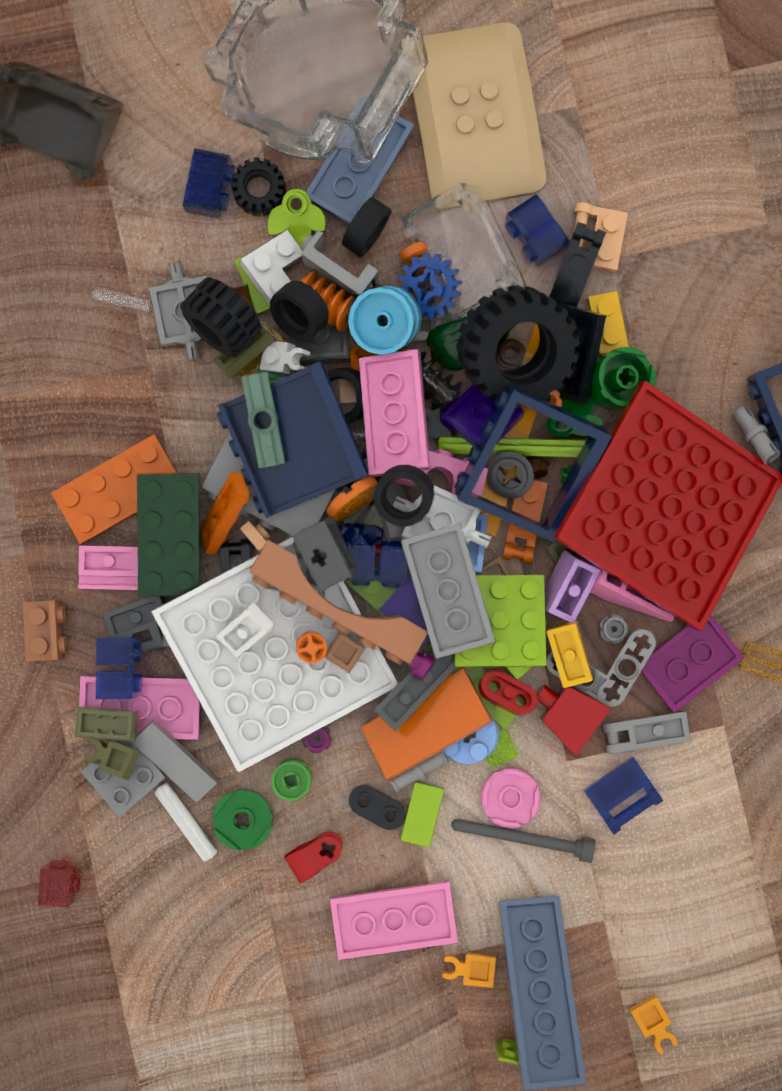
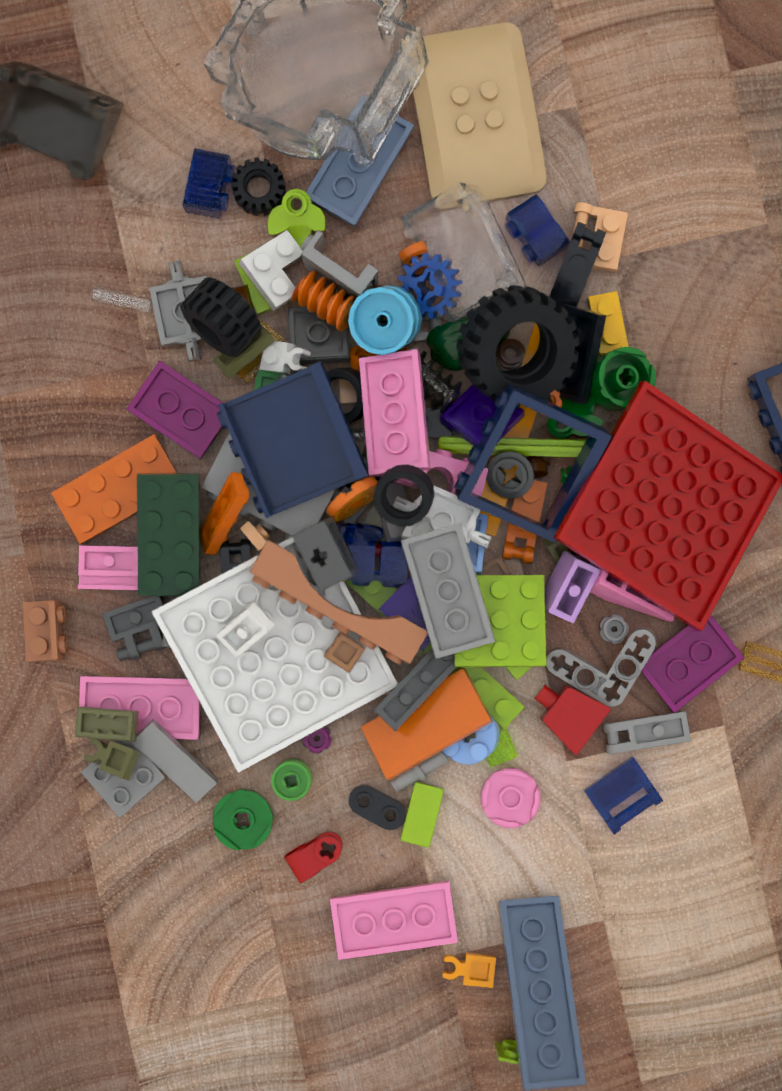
(58, 884): clear red brick -> none
(118, 683): clear blue piece -> none
(178, 409): none -> magenta plate
(185, 822): white axle -> none
(266, 440): sand green piece -> none
(310, 303): black tyre -> none
(313, 651): orange wheel -> none
(366, 226): black tyre -> none
(421, 665): magenta plate -> none
(507, 691): red plate -> none
(569, 654): yellow plate -> none
(582, 848): dark grey piece -> none
(652, 1021): light orange plate -> none
(756, 434): light grey pin -> none

